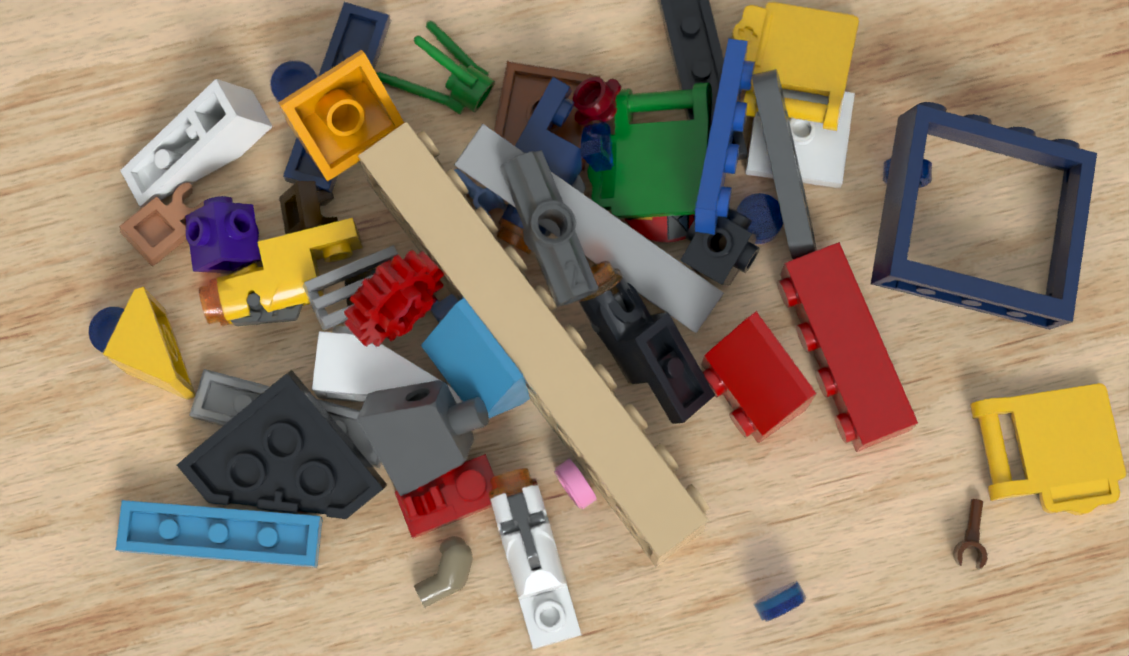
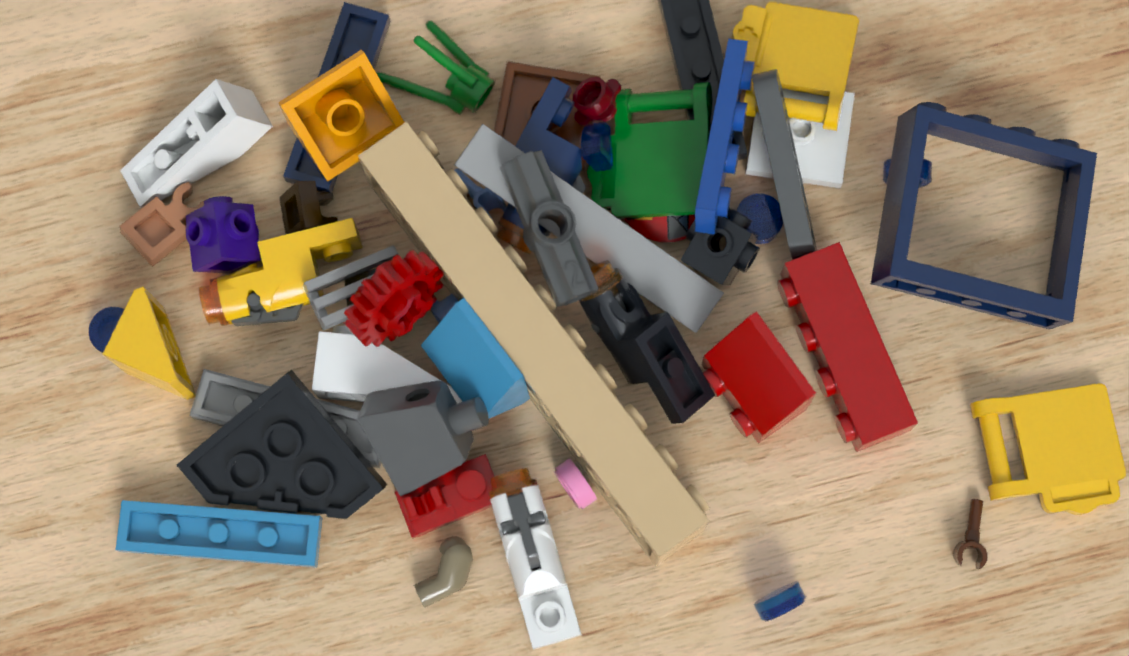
(290, 78): clear blue tile -> none

